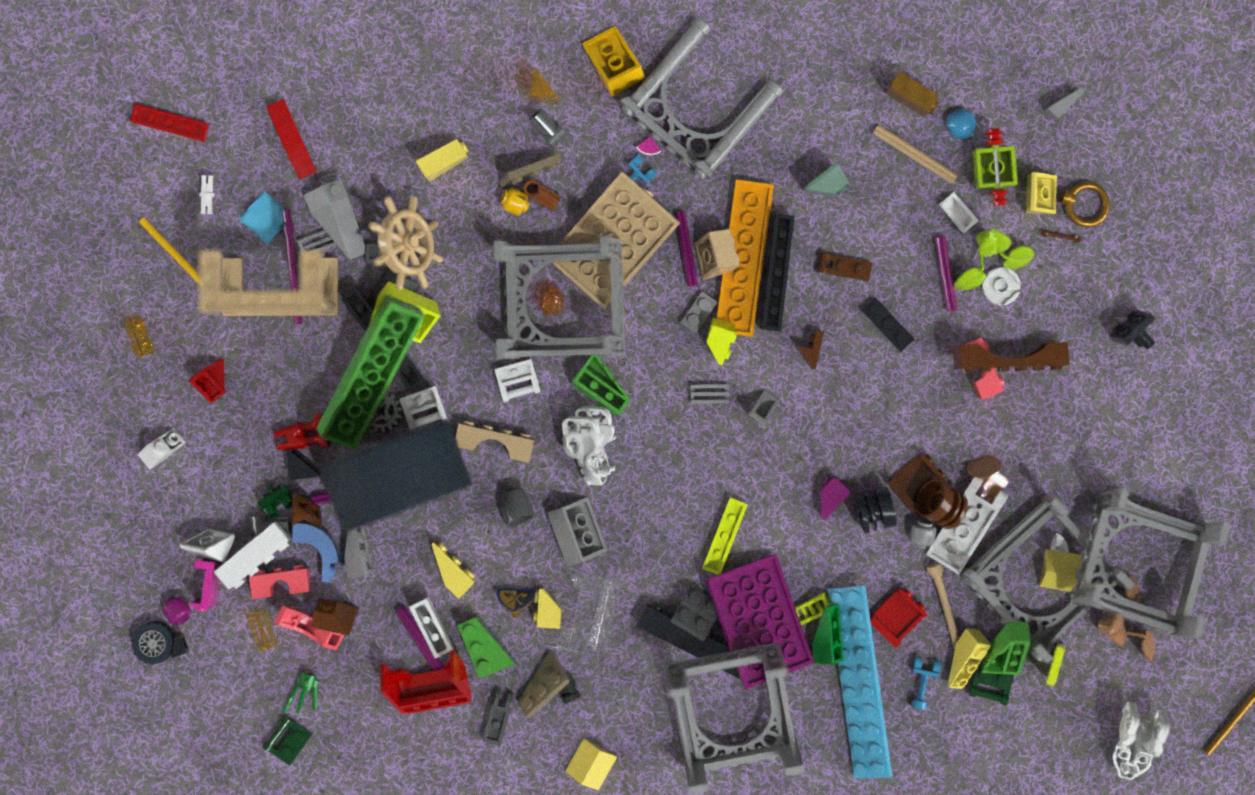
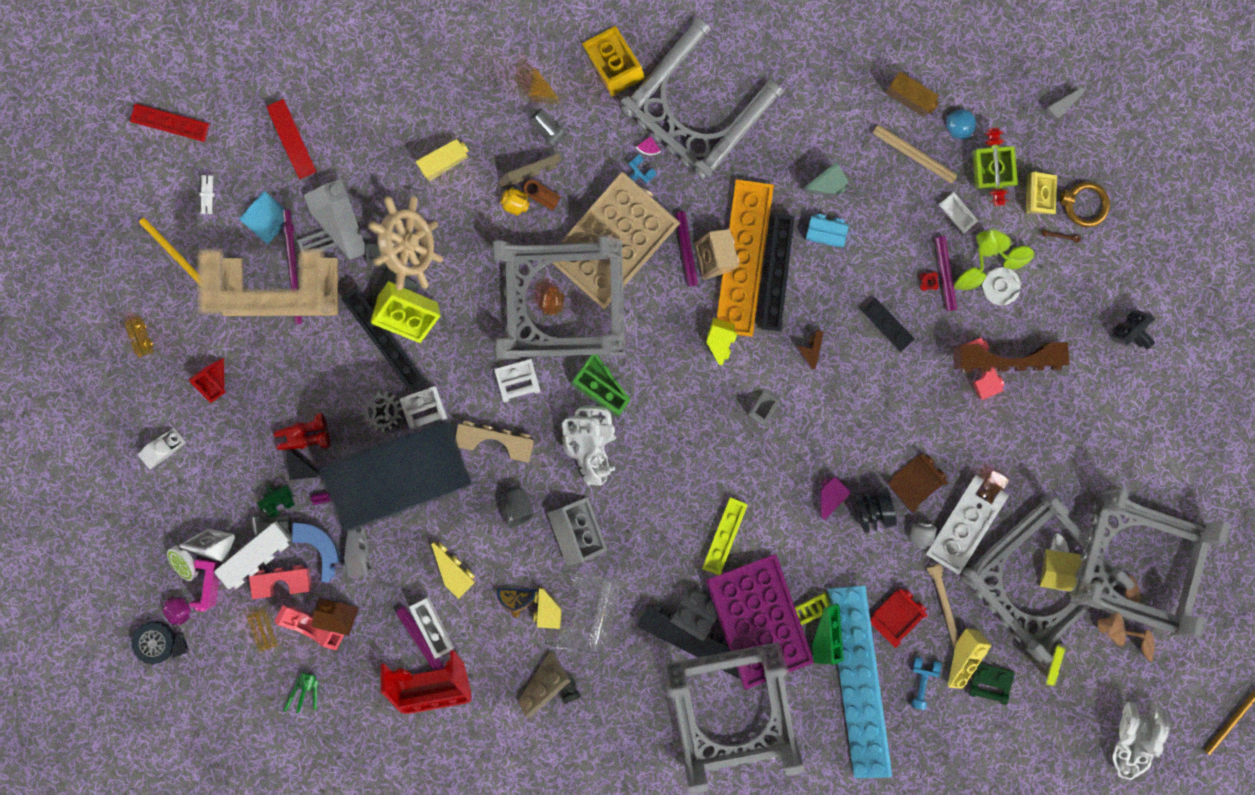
(182, 563): none -> tile
(292, 744): dark green plate -> none
(304, 509): reddish brown slope -> none
(370, 372): bright green brick -> none
(484, 649): bright green wedge -> none
(497, 720): dark grey hinge -> none
(590, 764): light yellow slope -> none
(698, 312): light grey plate -> none
(726, 393): light grey tile -> none
(827, 231): none -> medium azure brick
(844, 267): reddish brown plate -> none
(934, 281): none -> red plate
(941, 504): reddish brown wheel -> none
(984, 466): medium nougat piece -> none
(1008, 650): bright green wedge -> none

